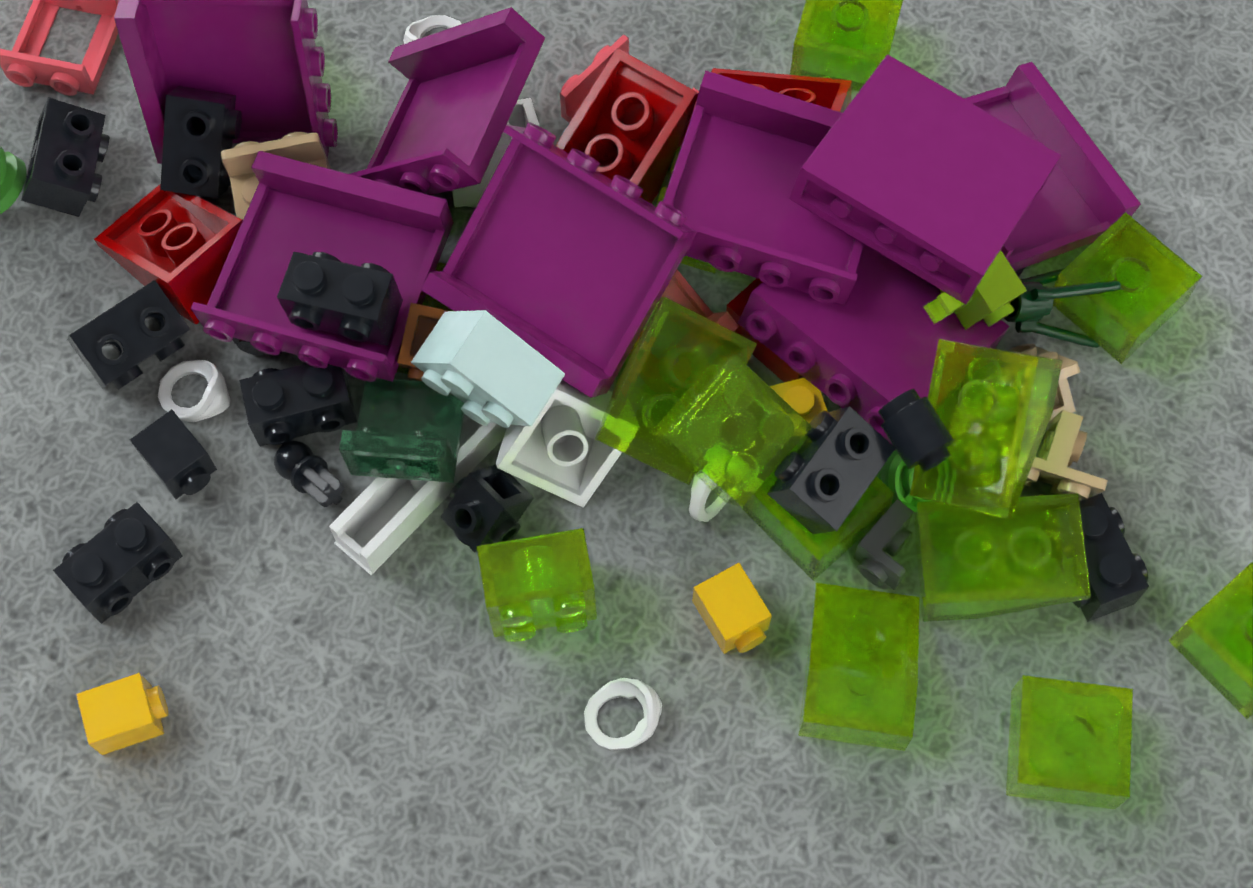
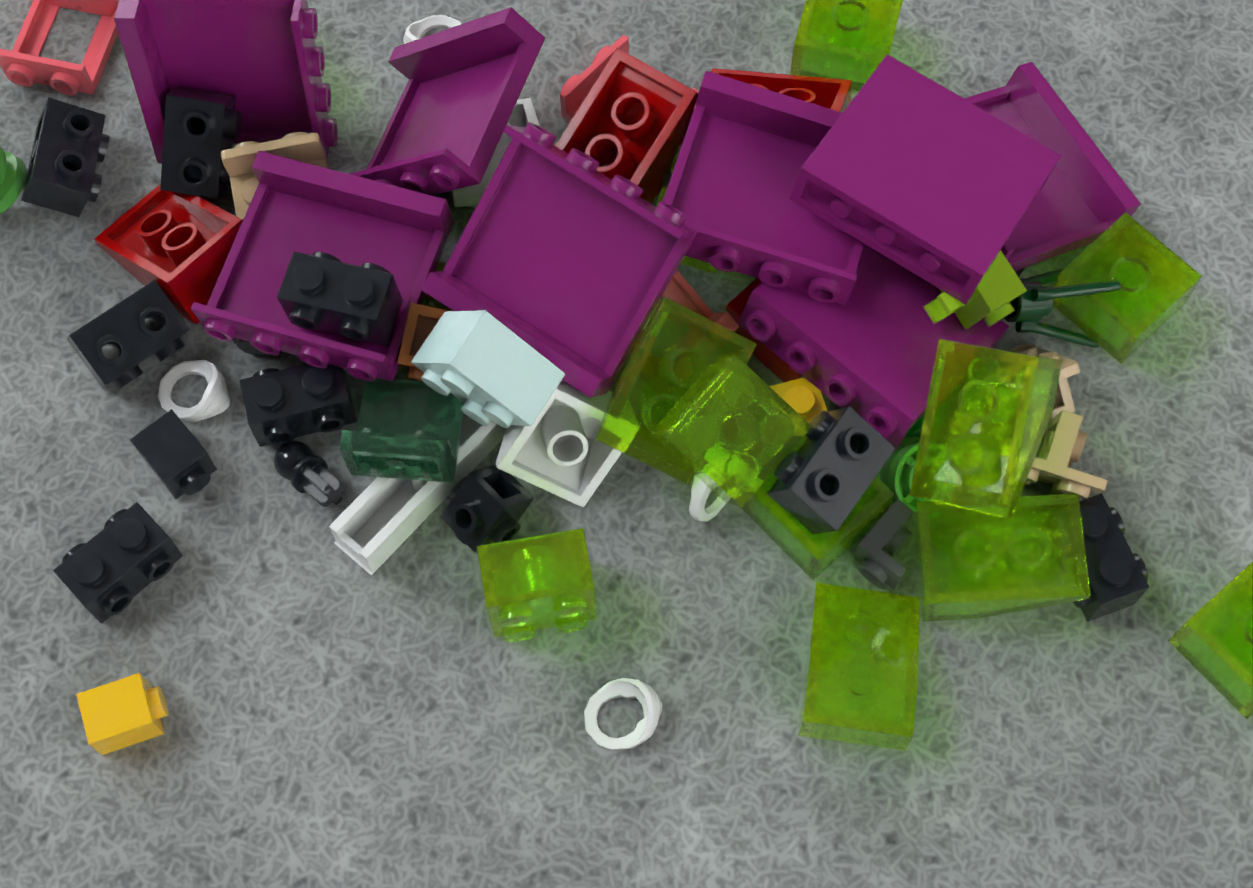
(732, 610): yellow brick -> none
(916, 430): black brick -> none
(1070, 742): clear neon green brick -> none

